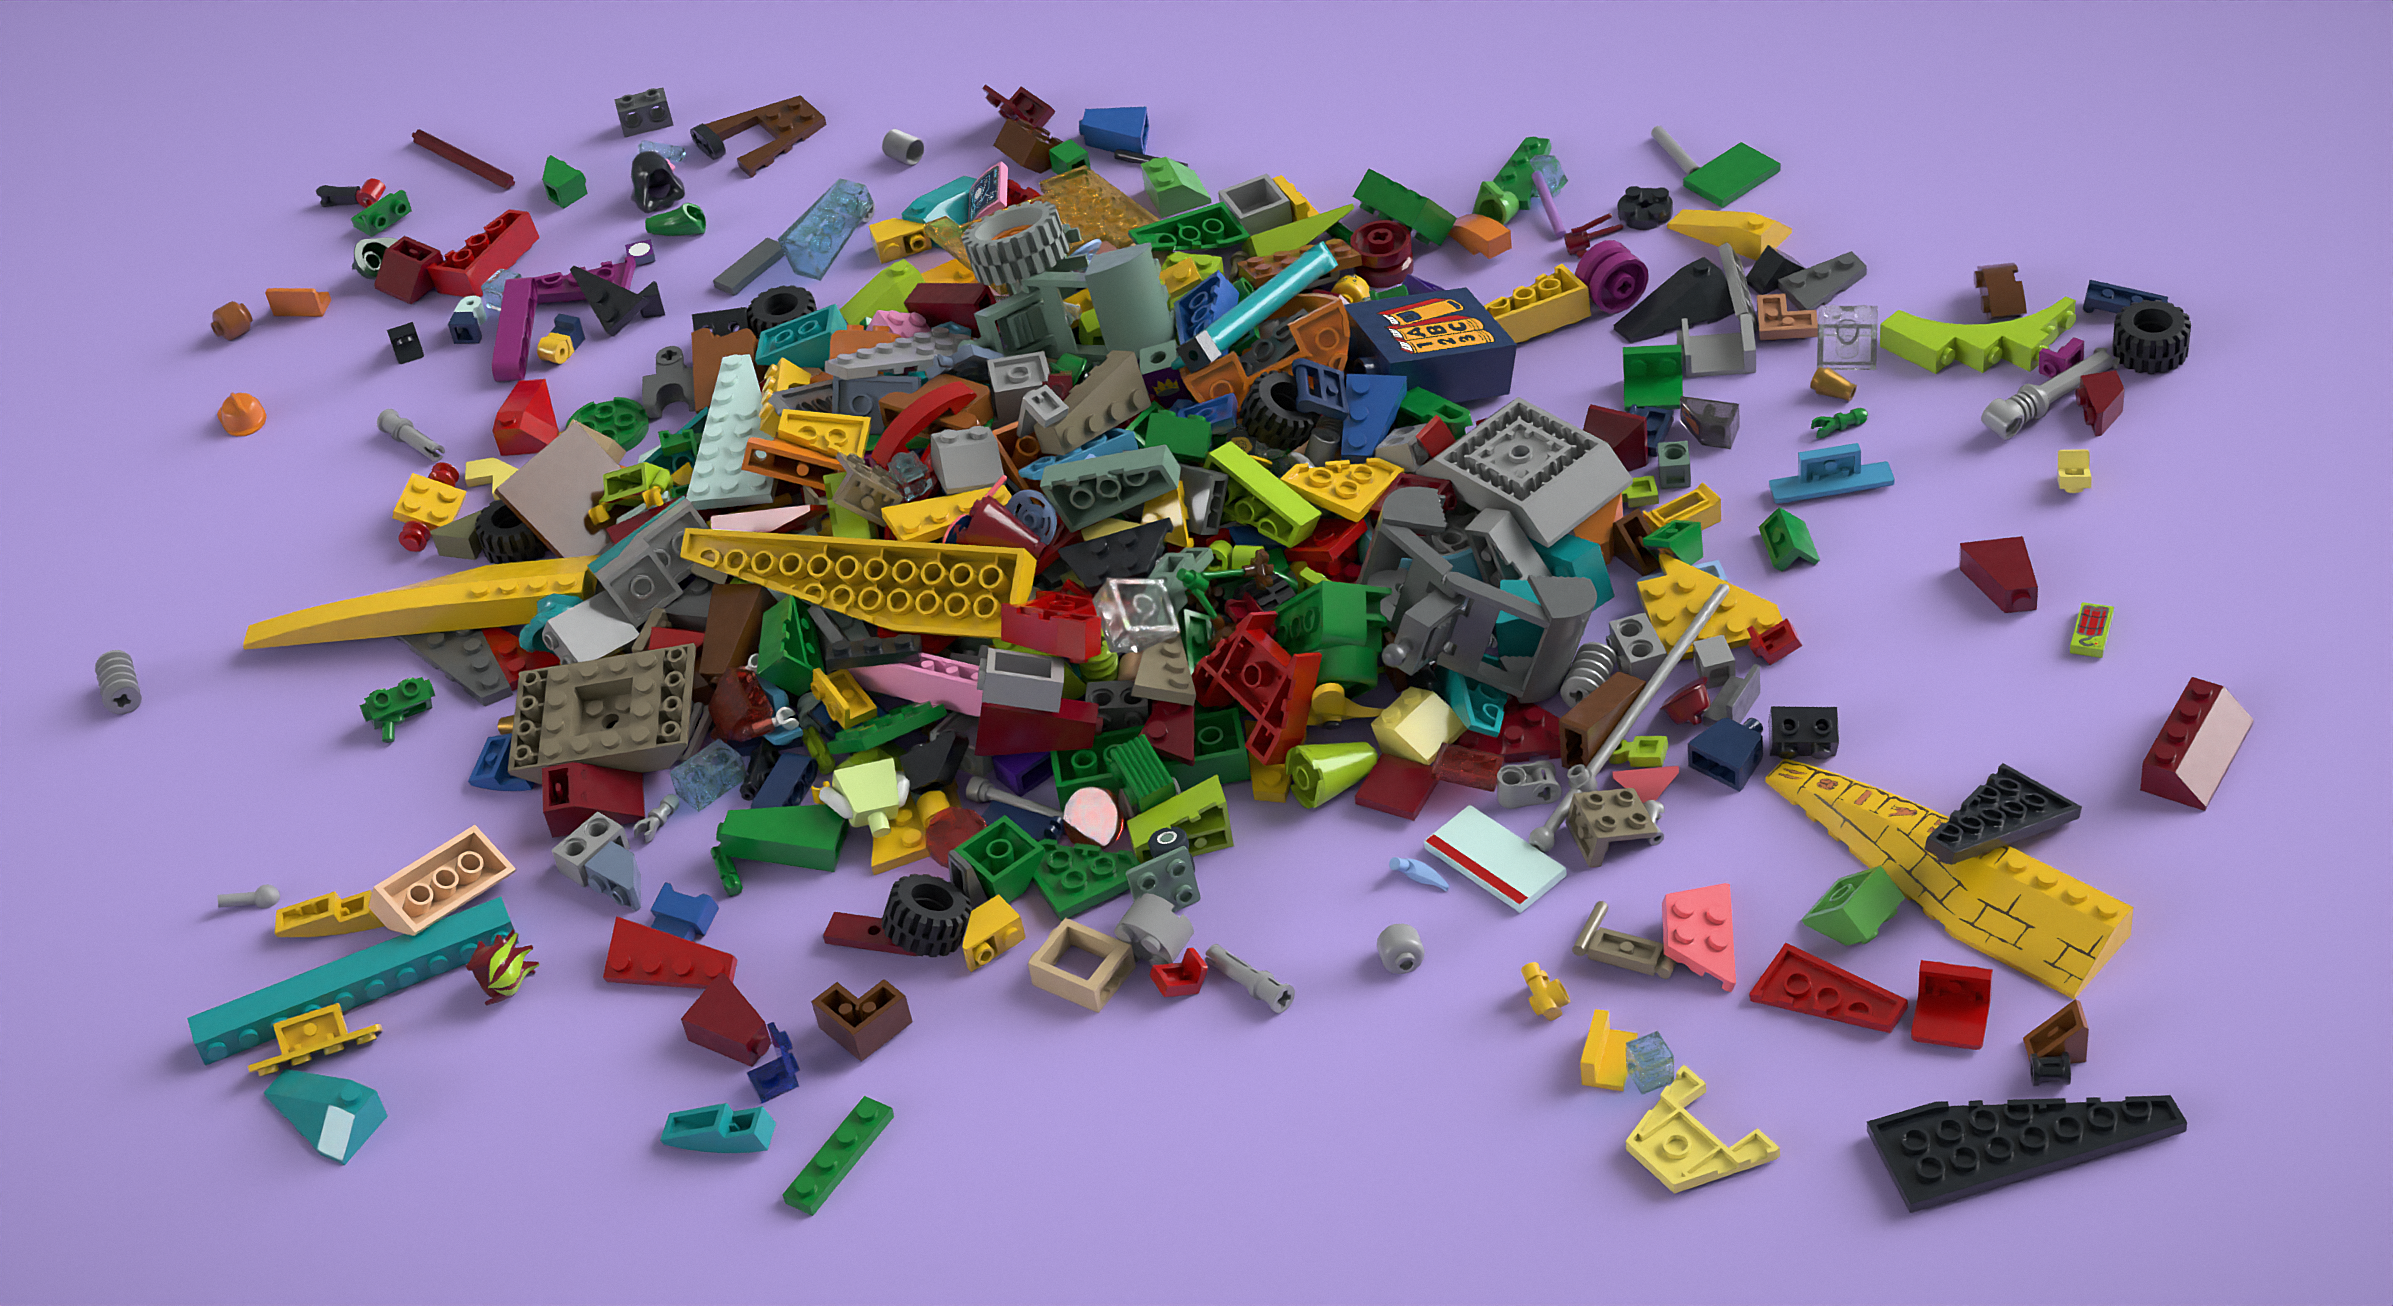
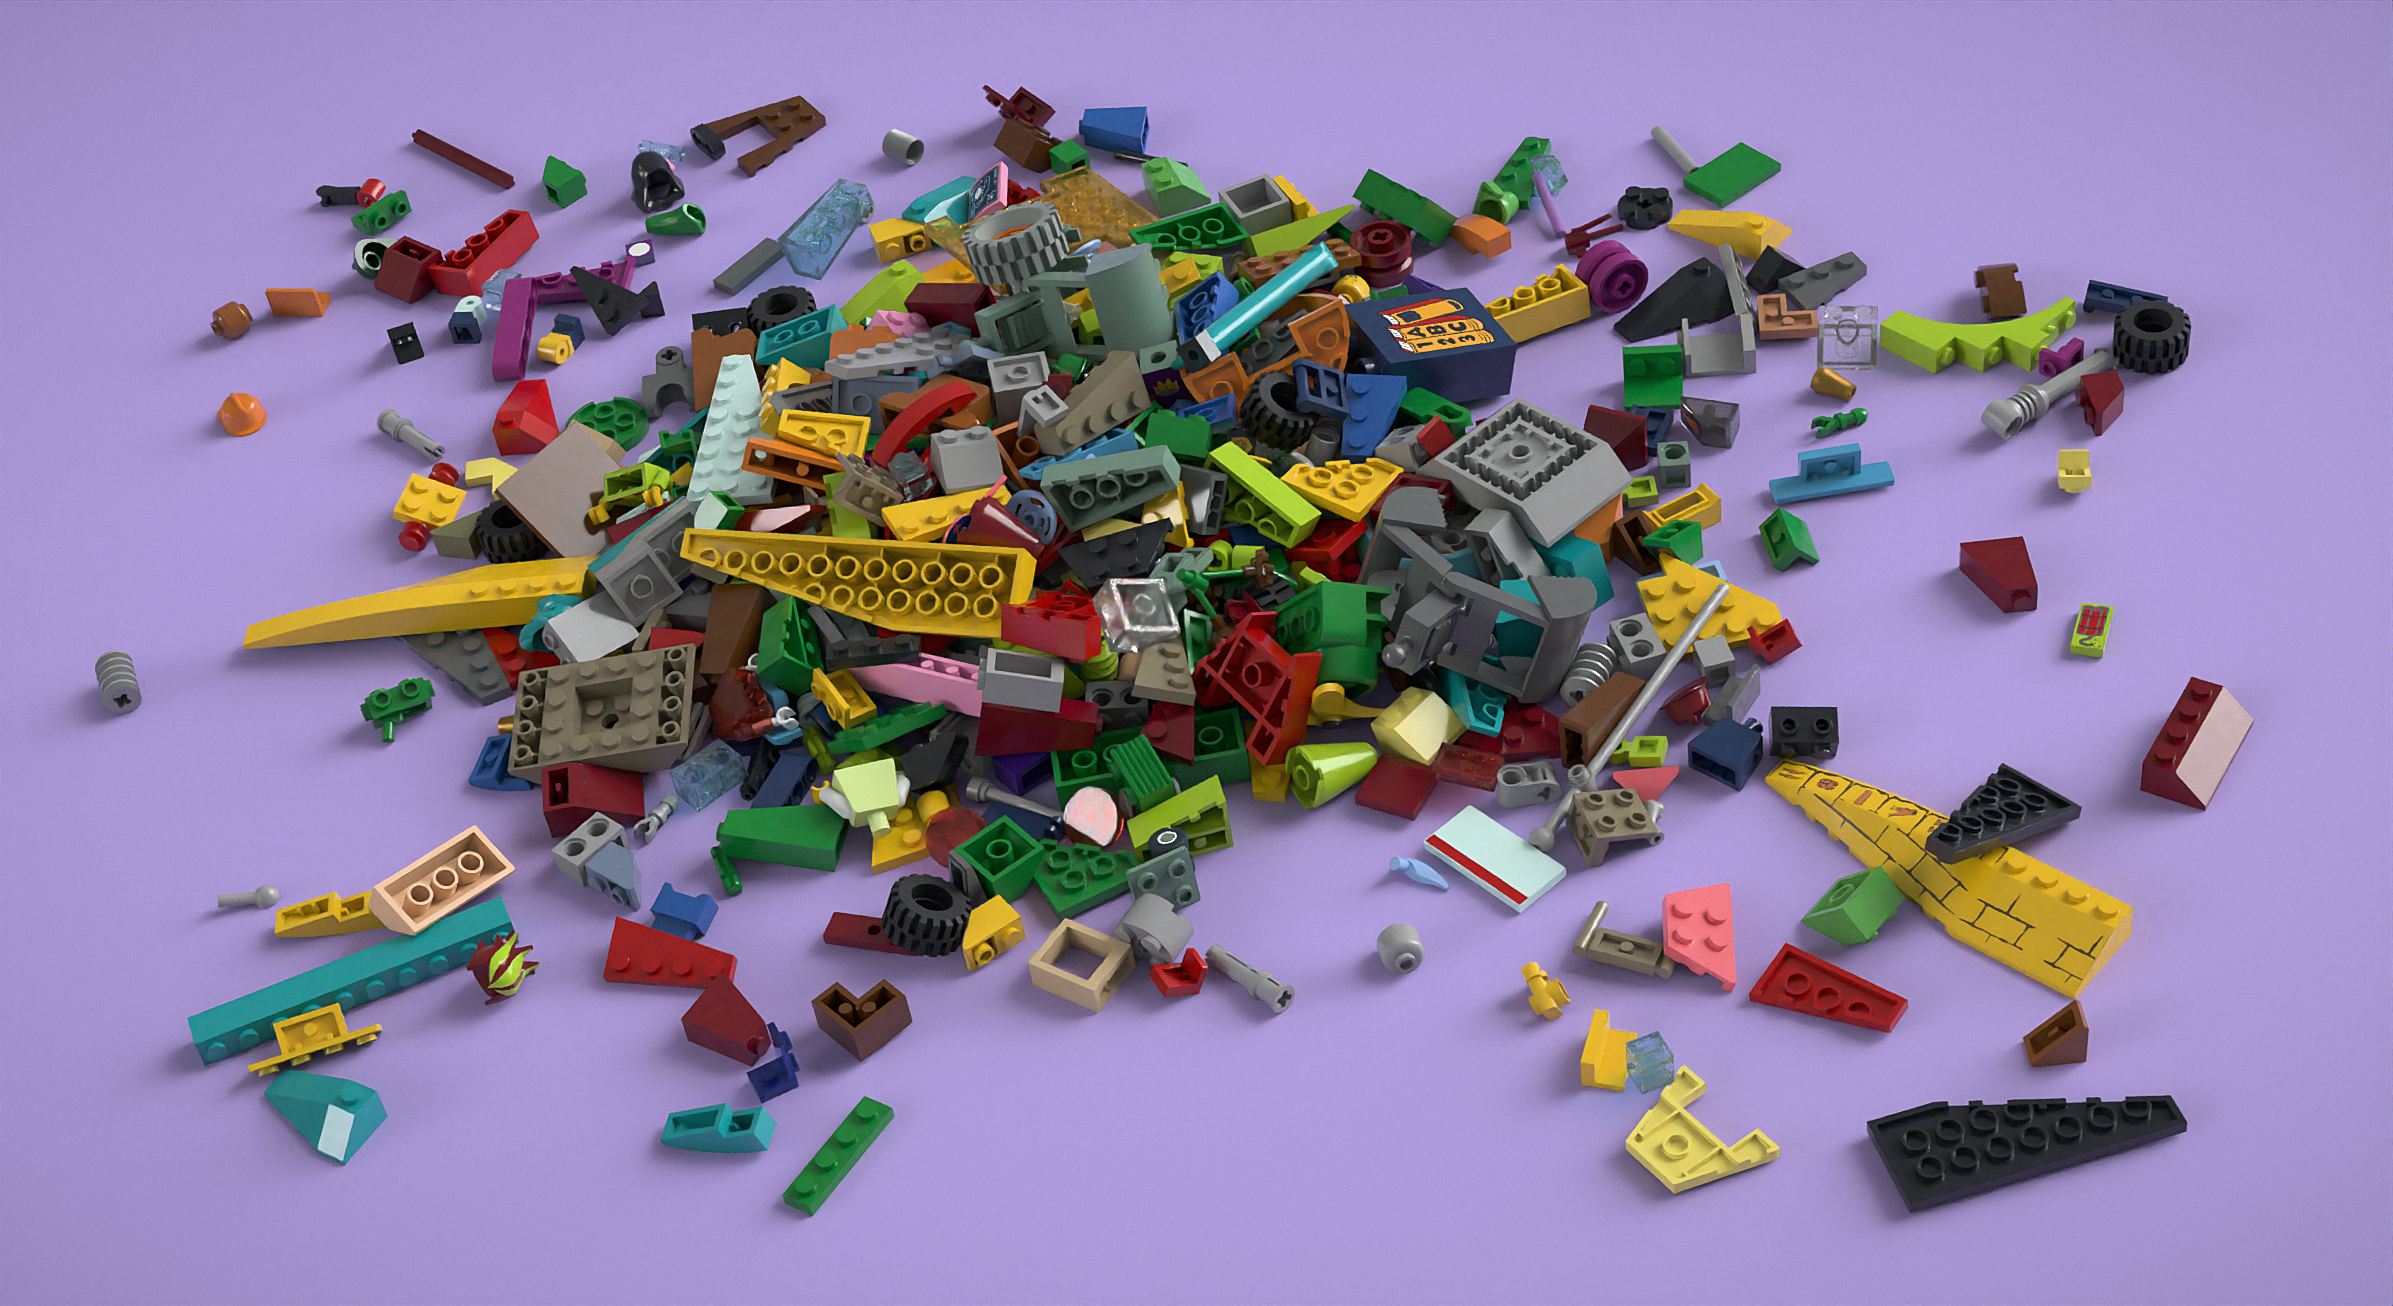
(645, 116): dark grey brick -> none
(718, 512): none -> brick
(1952, 1005): red bracket -> none
(2050, 1069): black bush -> none

